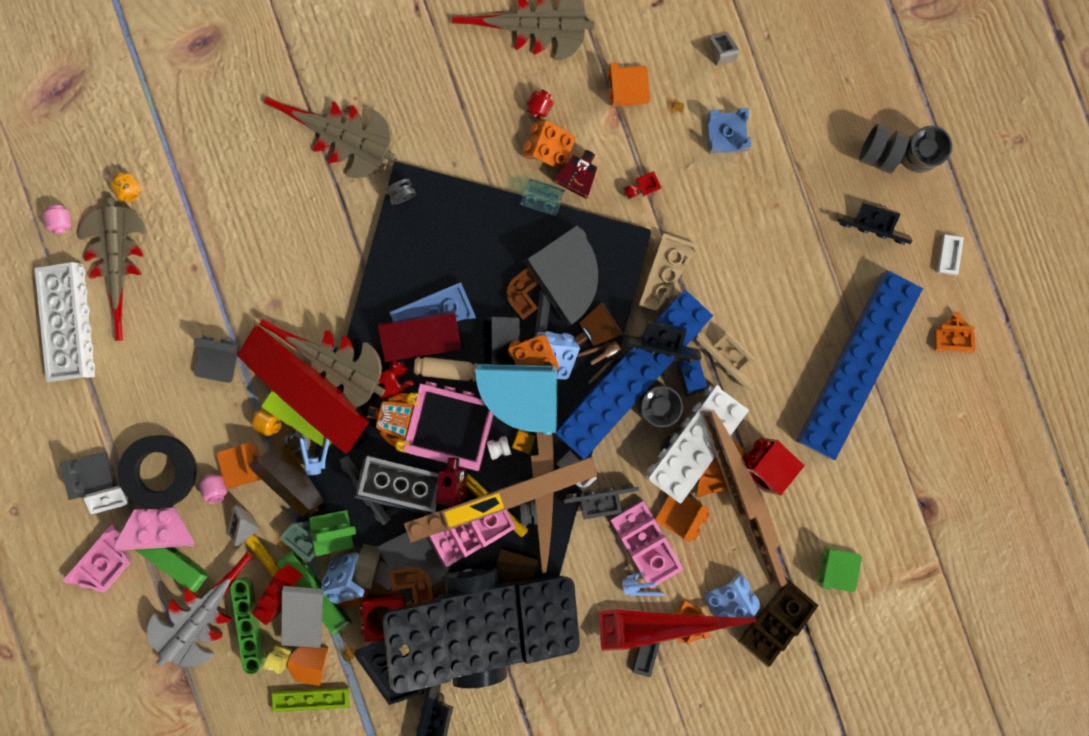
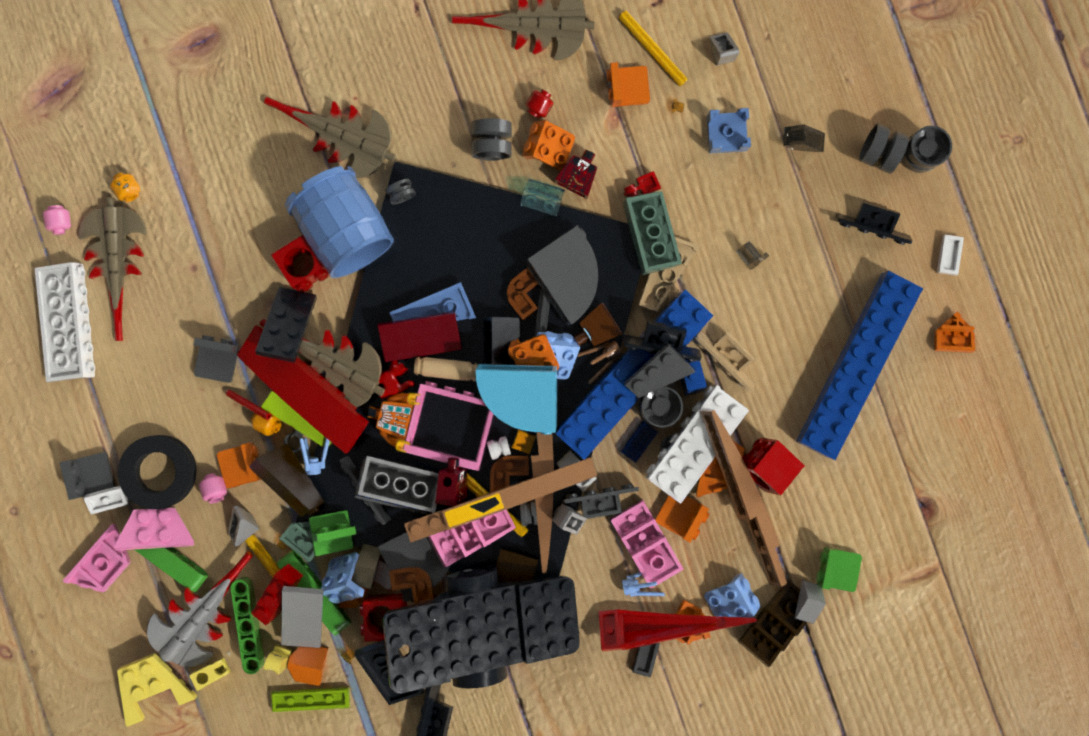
(144, 679): none -> light yellow wing
(209, 673): none -> light yellow leg
(248, 404): none -> red piece
(285, 258): none -> red brick
(286, 324): none -> black plate
(339, 221): none -> medium blue piece
(491, 138): none -> dark grey wheel
(505, 467): none -> dark orange plate
(568, 519): none -> light grey slope
(639, 441): none -> tile
(650, 45): none -> yellow axle
(652, 232): none -> sand green slope
(659, 371): none -> dark grey wing
(751, 255): none -> clear smoke tile
(803, 138): none -> clear smoke slope
(810, 602): none -> light grey slope

